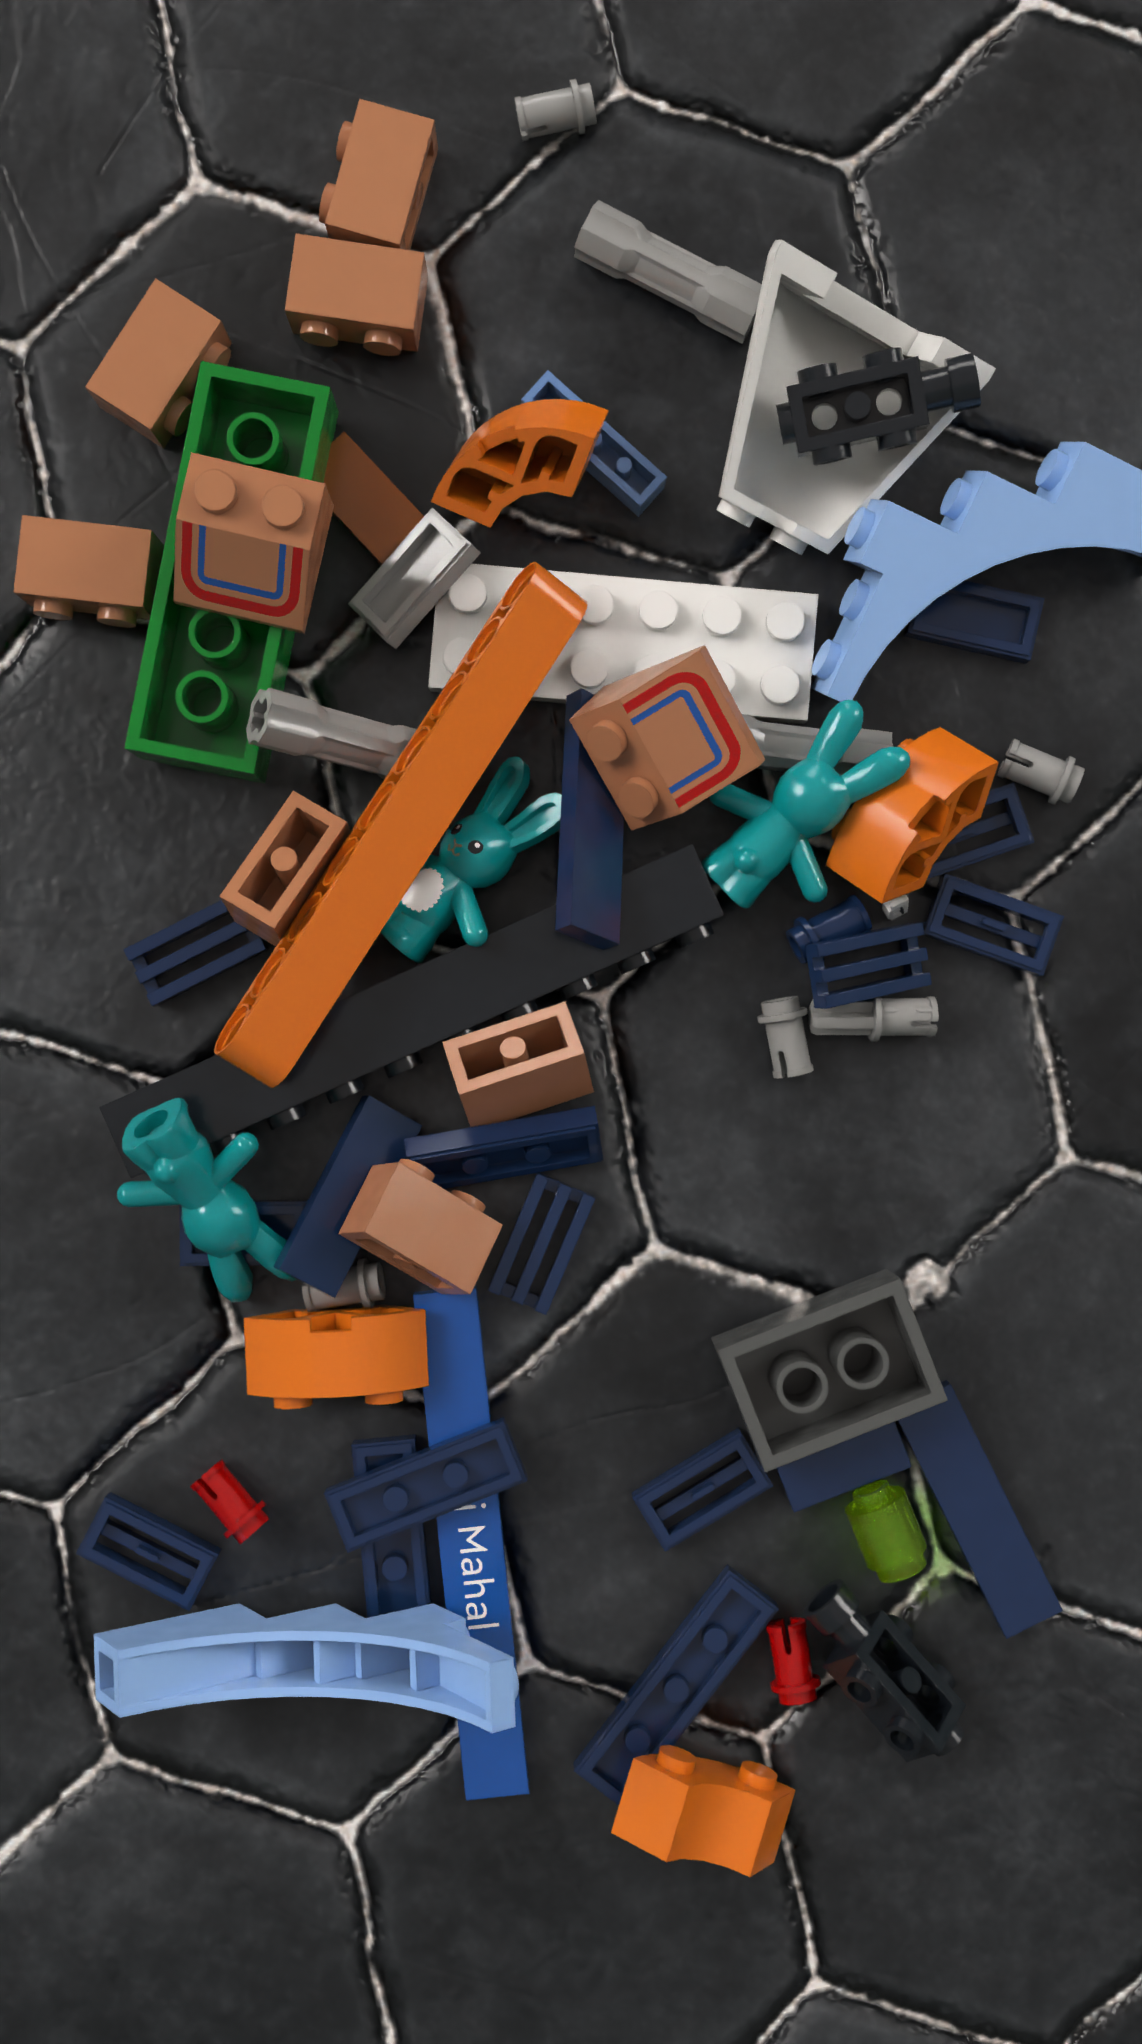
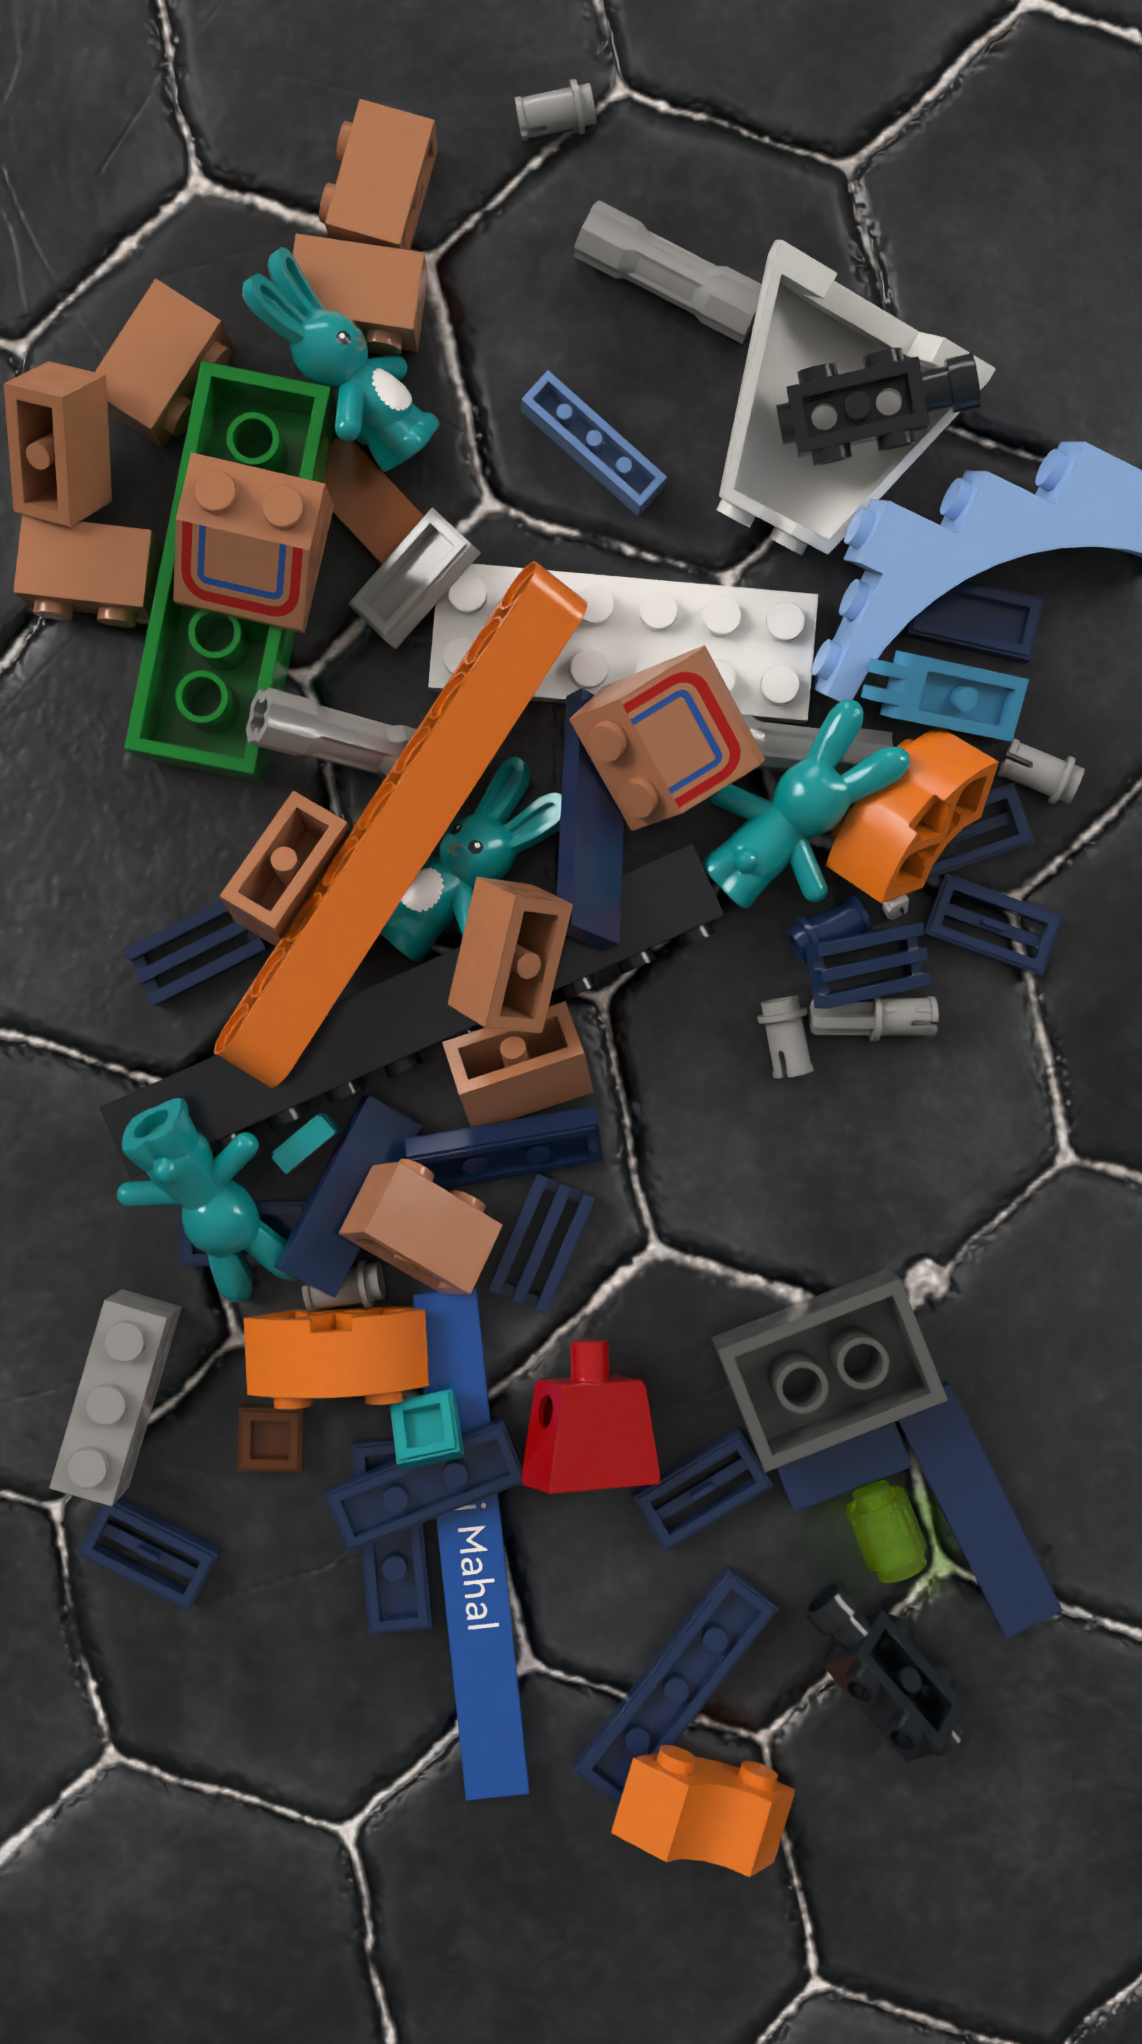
(58, 443): none -> nougat brick
(115, 1397): none -> light grey brick
(230, 1502): red pin -> none
(232, 1653): light blue arch -> none
(270, 1438): none -> reddish brown tile
(305, 1142): none -> teal tile
(335, 354): none -> teal animal
(427, 1429): none -> teal tile
(509, 955): none -> nougat brick
(520, 454): orange brick -> none
(589, 1428): none -> red torso
(792, 1663): red pin -> none
(948, 695): none -> dark azure hinge

